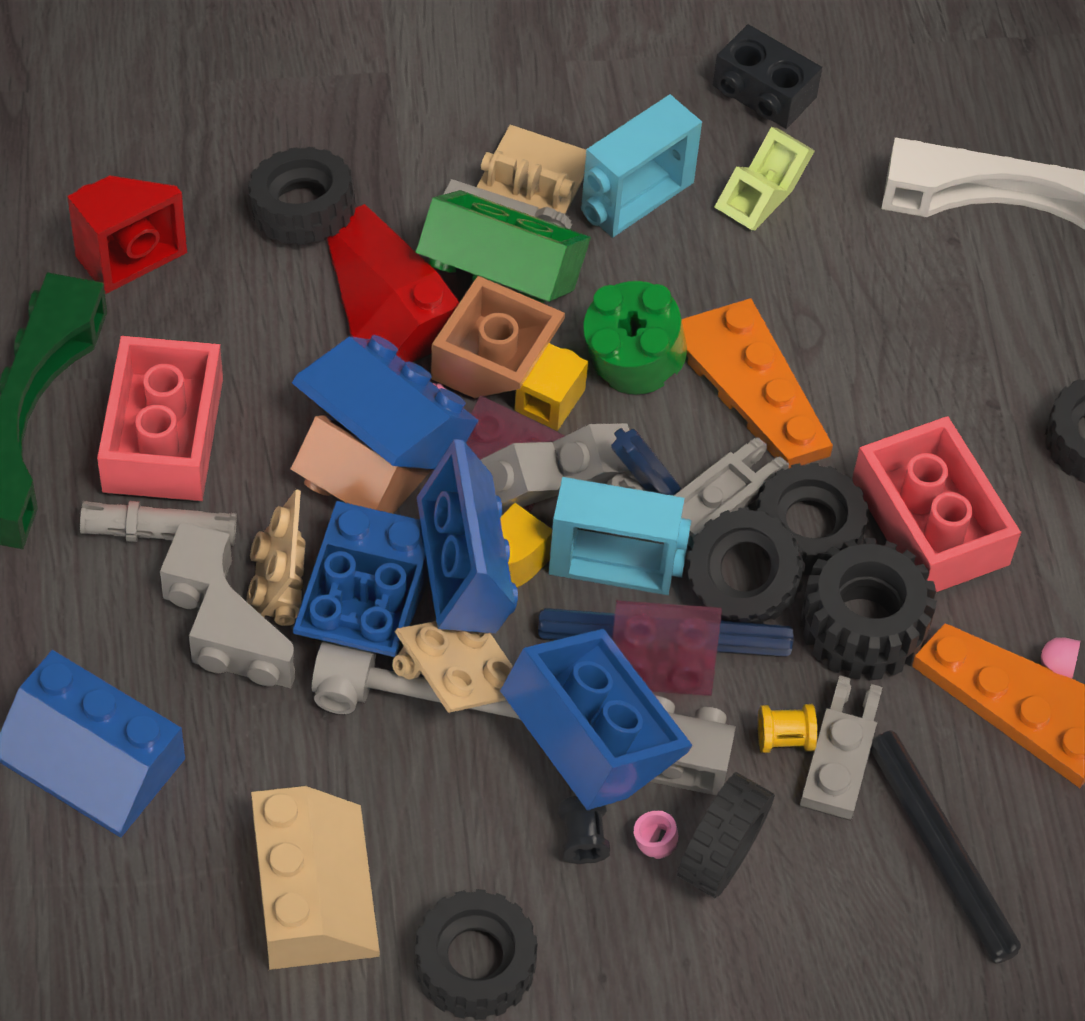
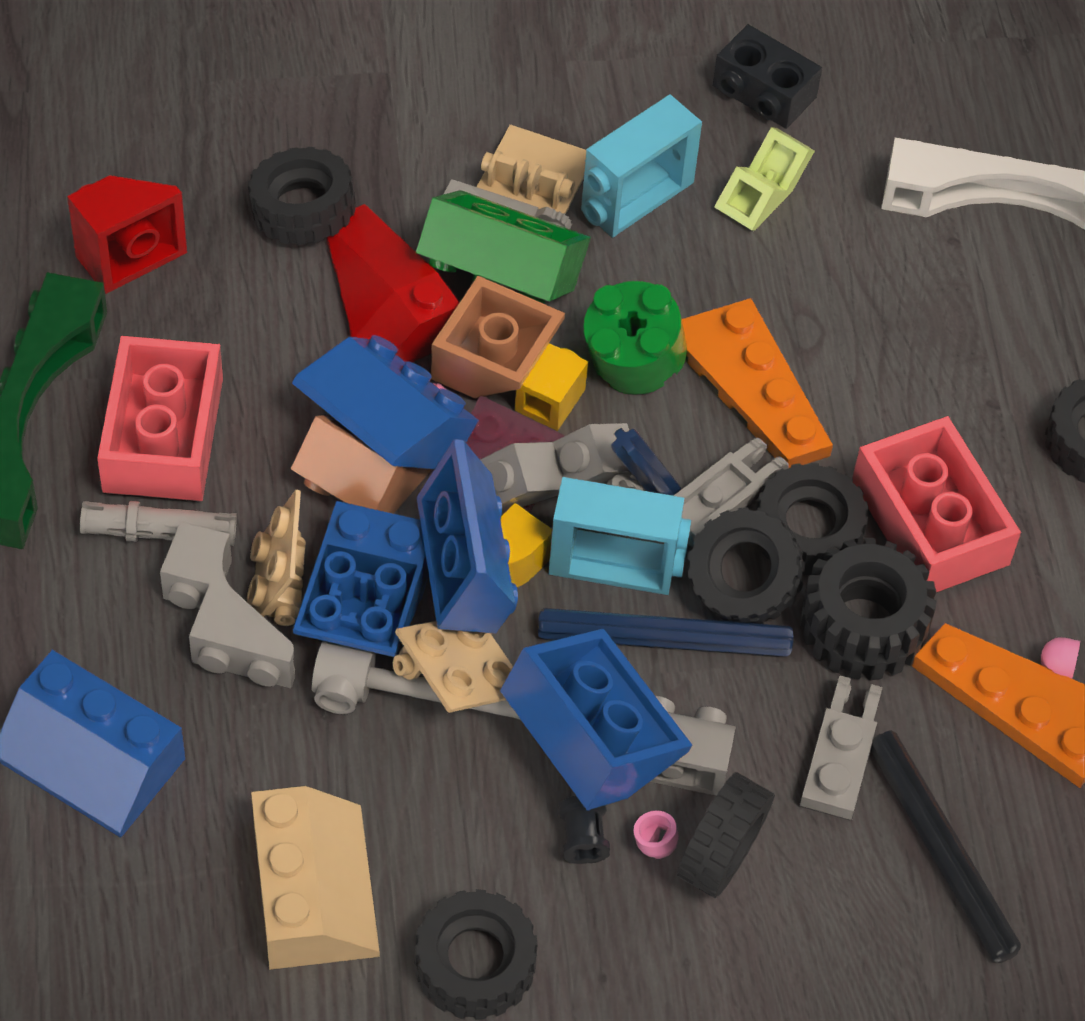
(669, 644): clear pink hinge -> none
(787, 728): yellow bush -> none

